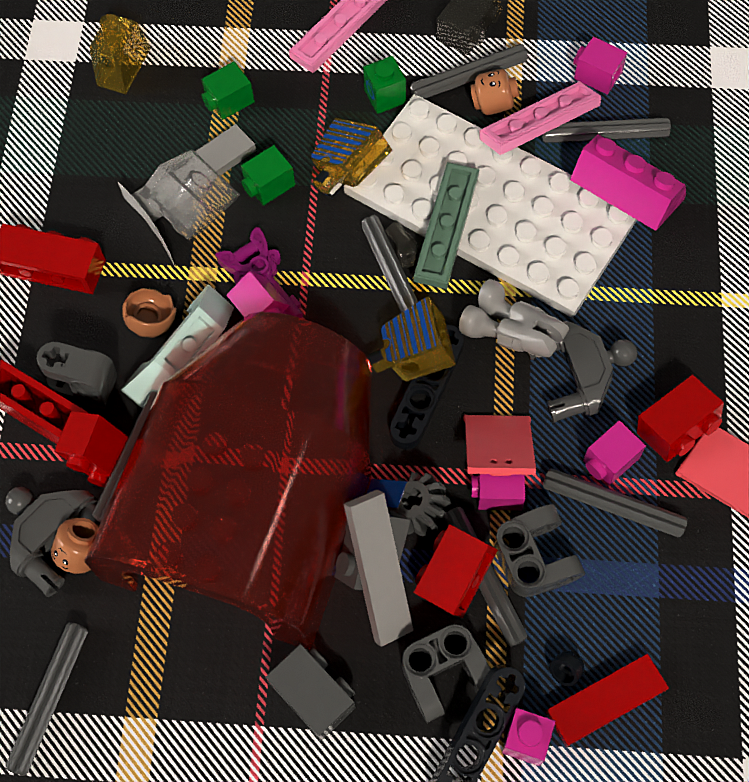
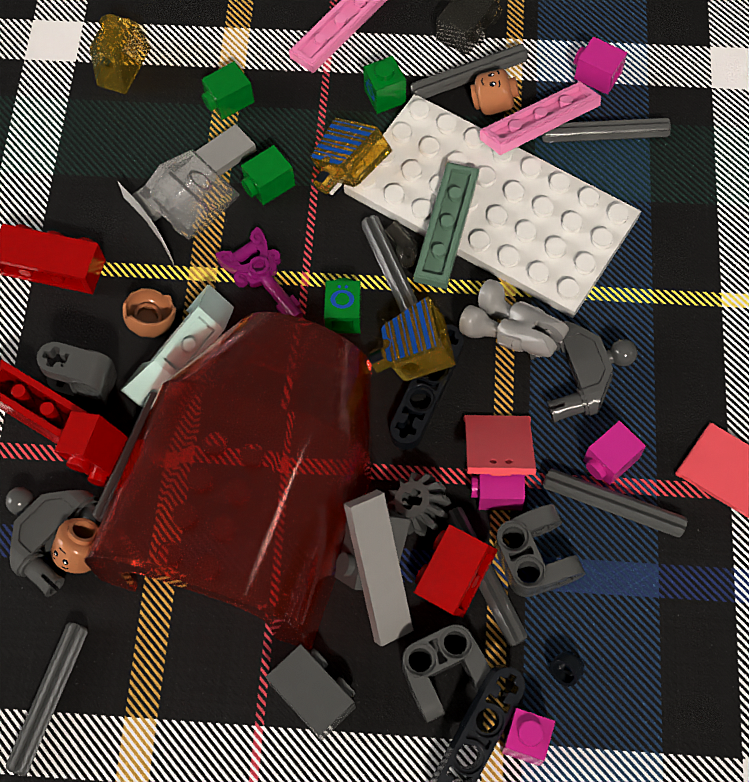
(256, 294): dark pink brick -> none
(343, 305): none -> green brick
(392, 489): blue sticker -> none
(607, 700): red tile -> none
(628, 182): dark pink slope -> none
(680, 418): red brick -> none

